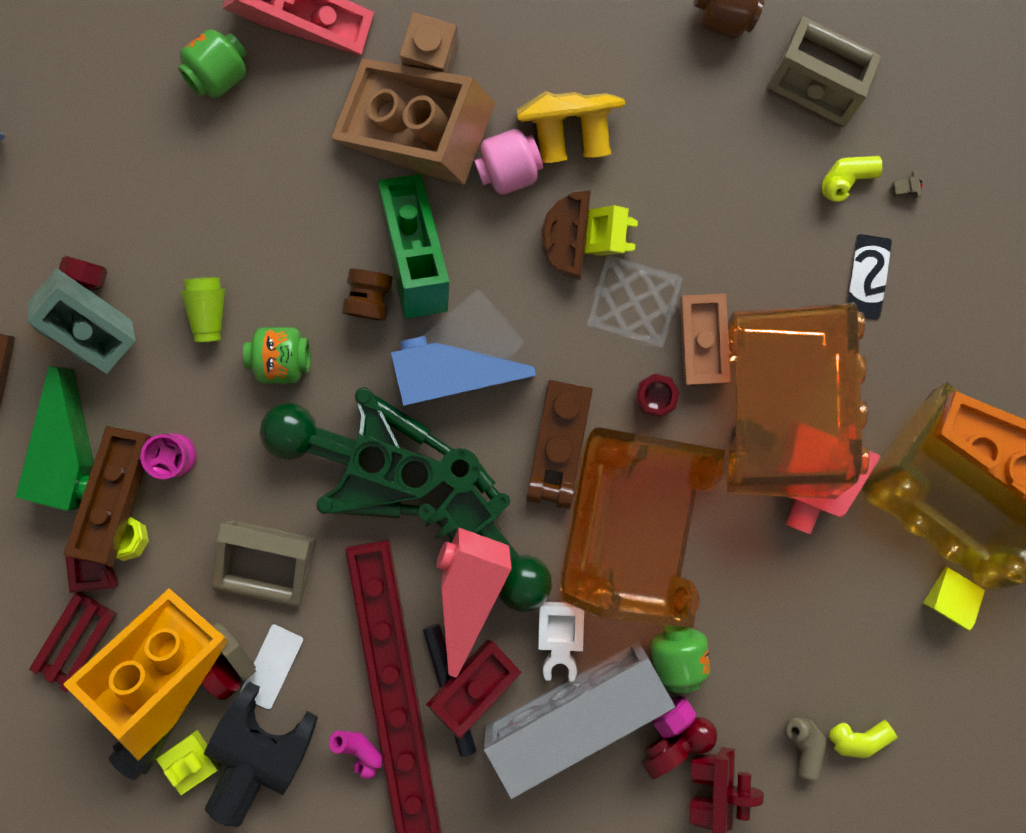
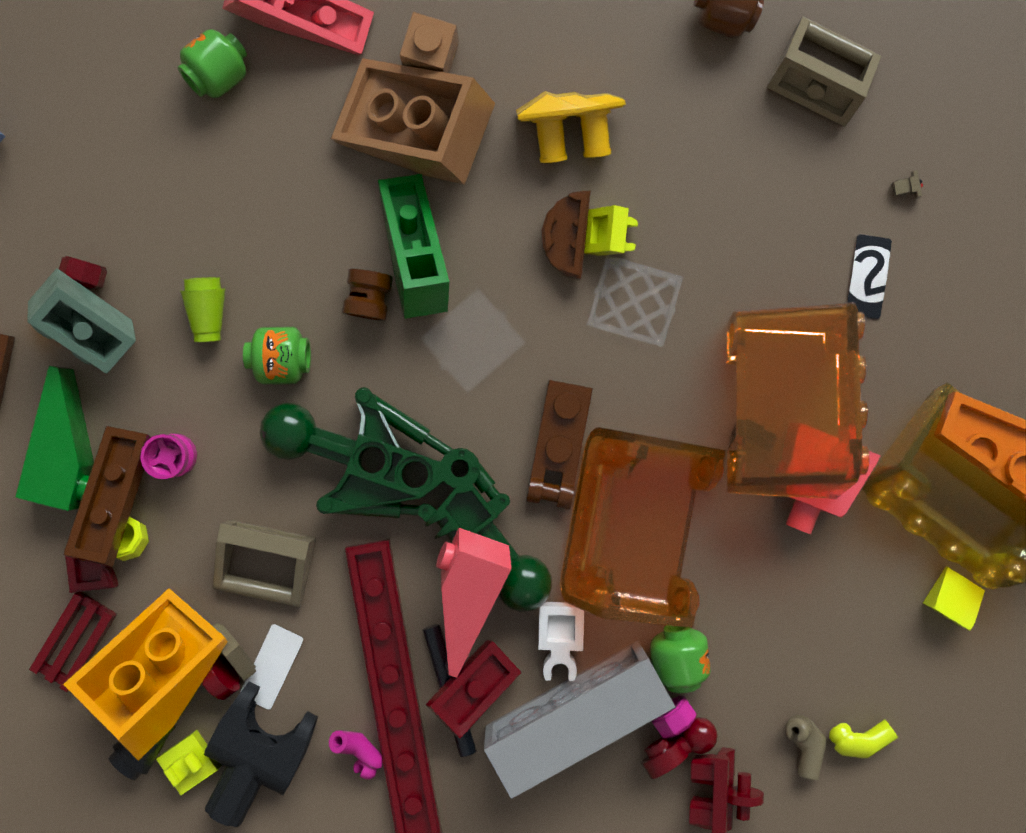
(444, 370): medium blue slope -> none
(509, 161): bright pink head -> none
(657, 395): dark red tile -> none
(705, 339): nougat plate -> none
(846, 172): neon yellow arm -> none

